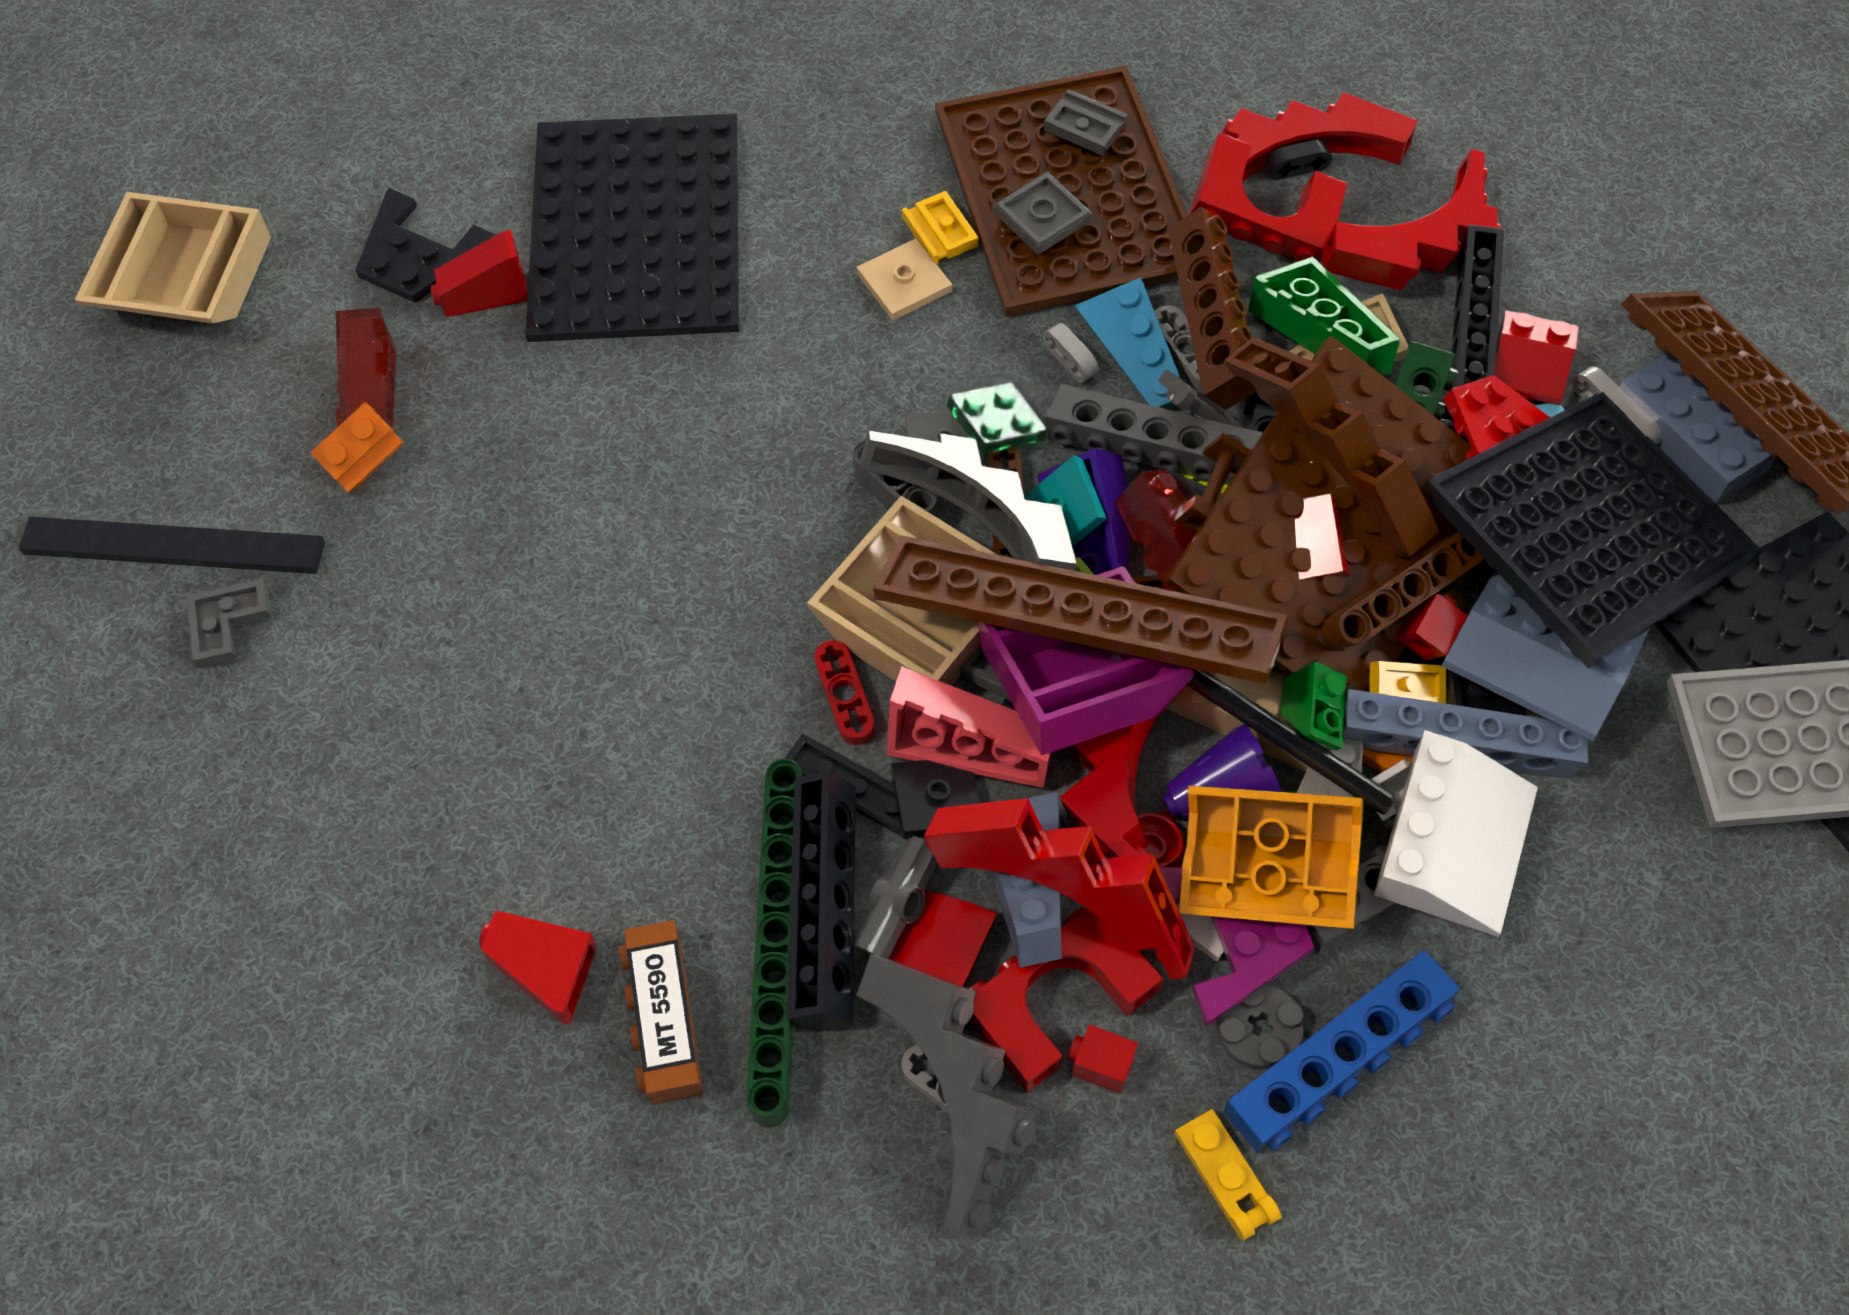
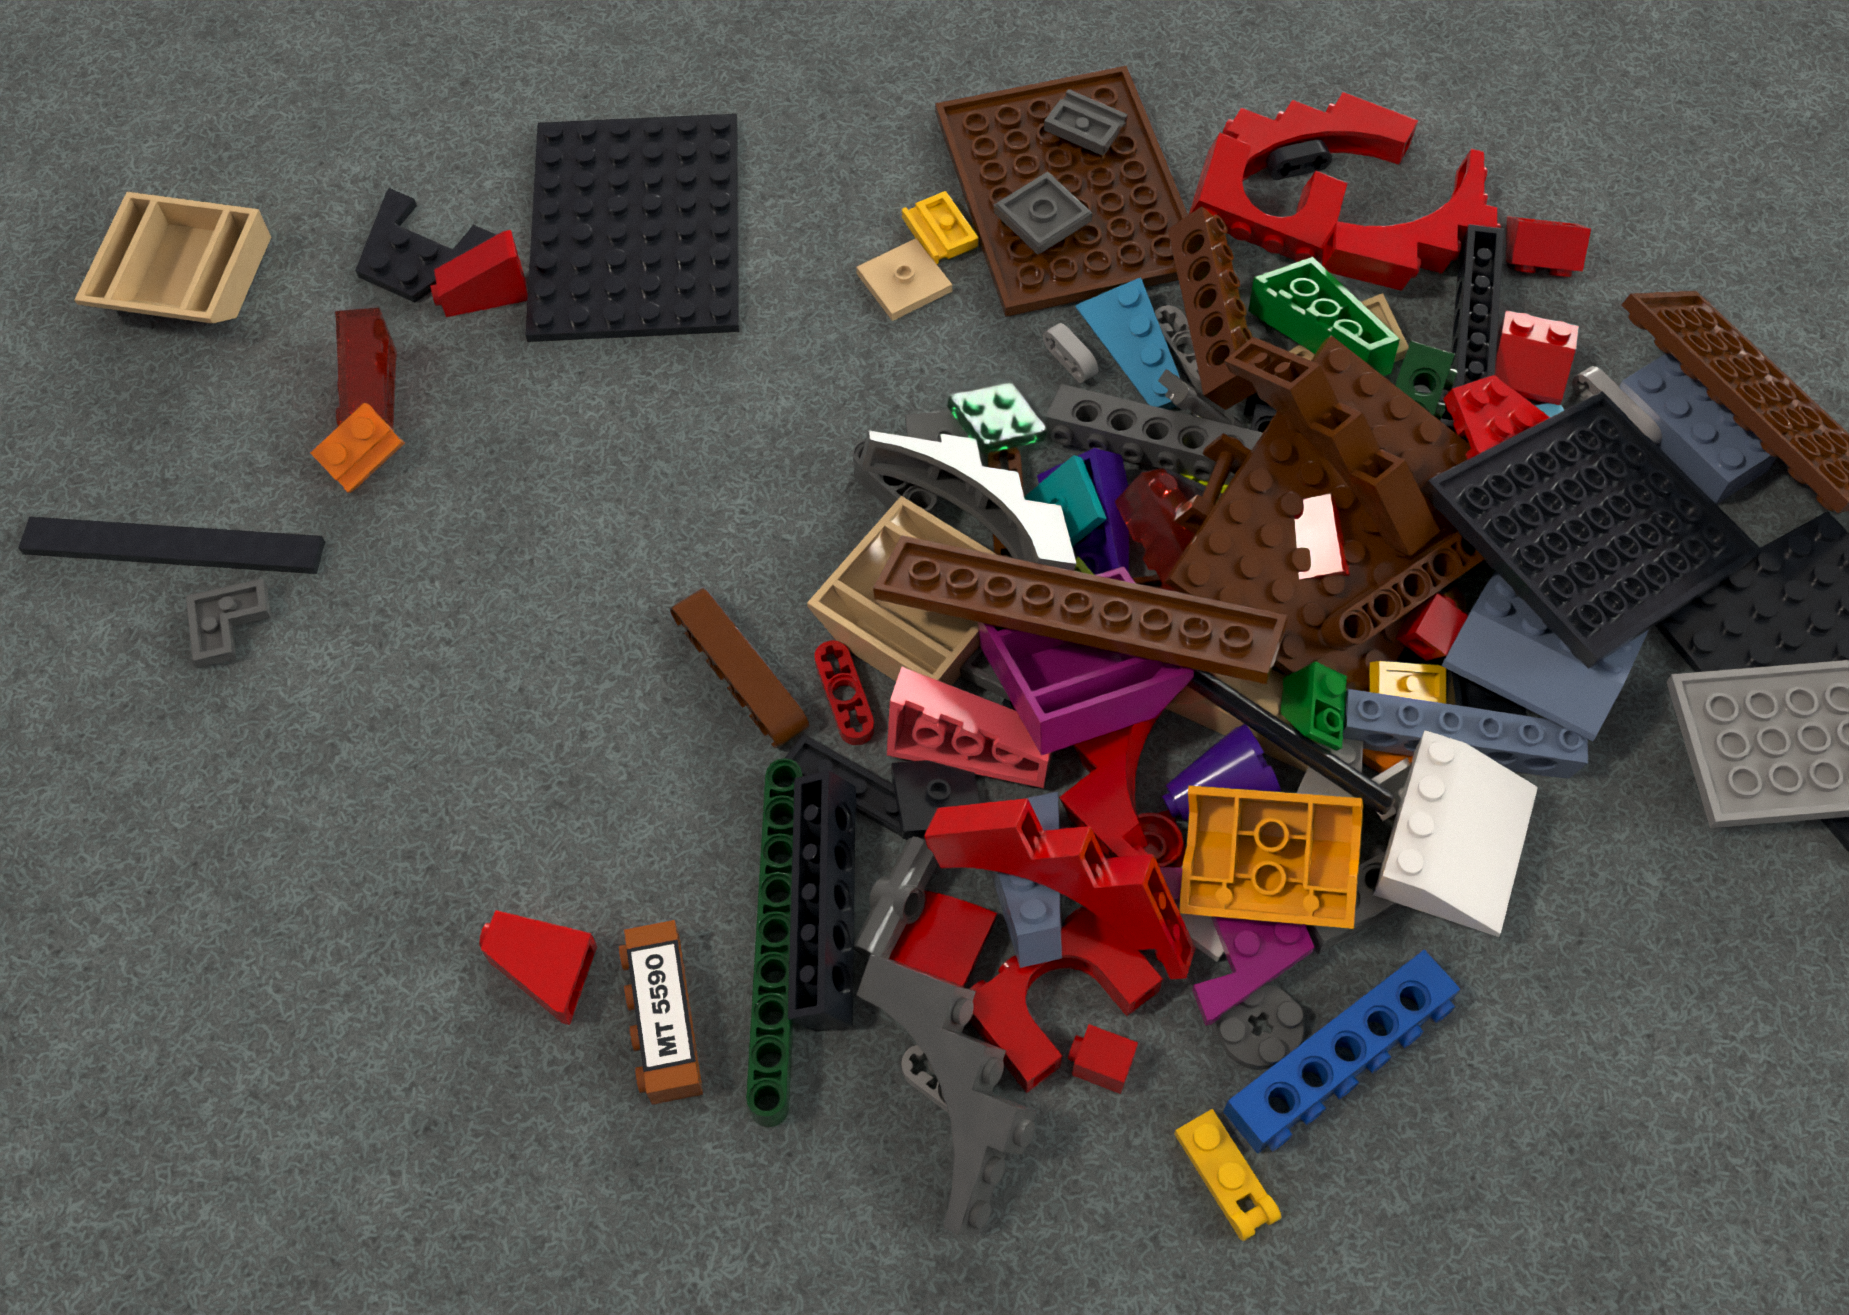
(740, 665): none -> reddish brown beam
(1547, 245): none -> red slope

